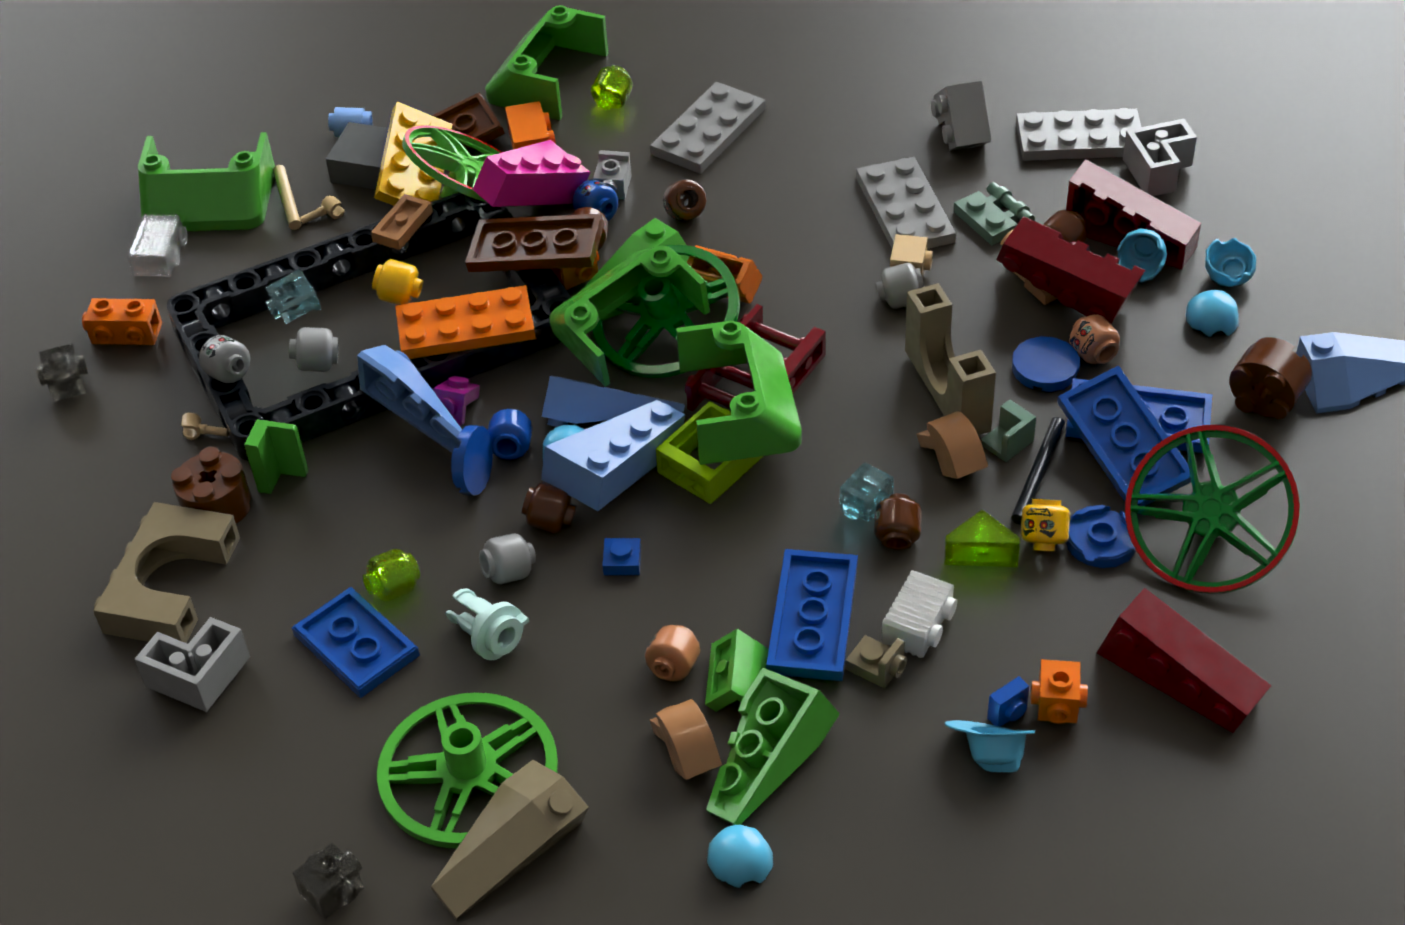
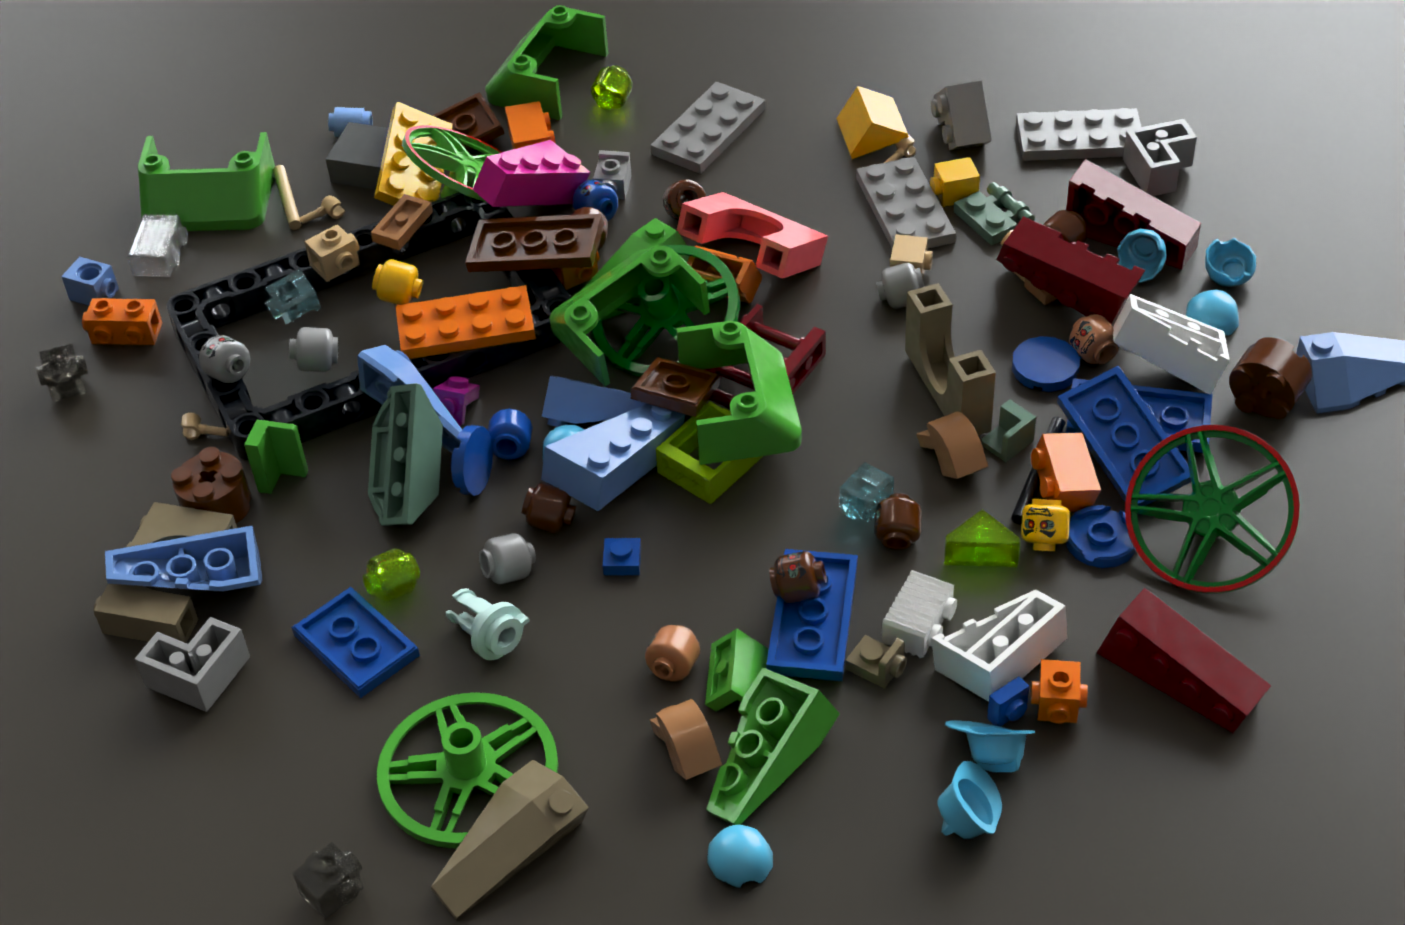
(89, 280): none -> medium blue brick
(197, 562): none -> medium blue wedge
(332, 252): none -> tan brick
(404, 456): none -> sand green wedge
(675, 386): none -> reddish brown plate
(784, 247): none -> coral arch
(797, 577): none -> reddish brown head
(870, 122): none -> yellow slope
(905, 148): none -> tan hand
(954, 180): none -> yellow brick
(970, 803): none -> medium azure piece
(1002, 645): none -> white wedge
(1066, 470): none -> brick
(1172, 342): none -> white wedge

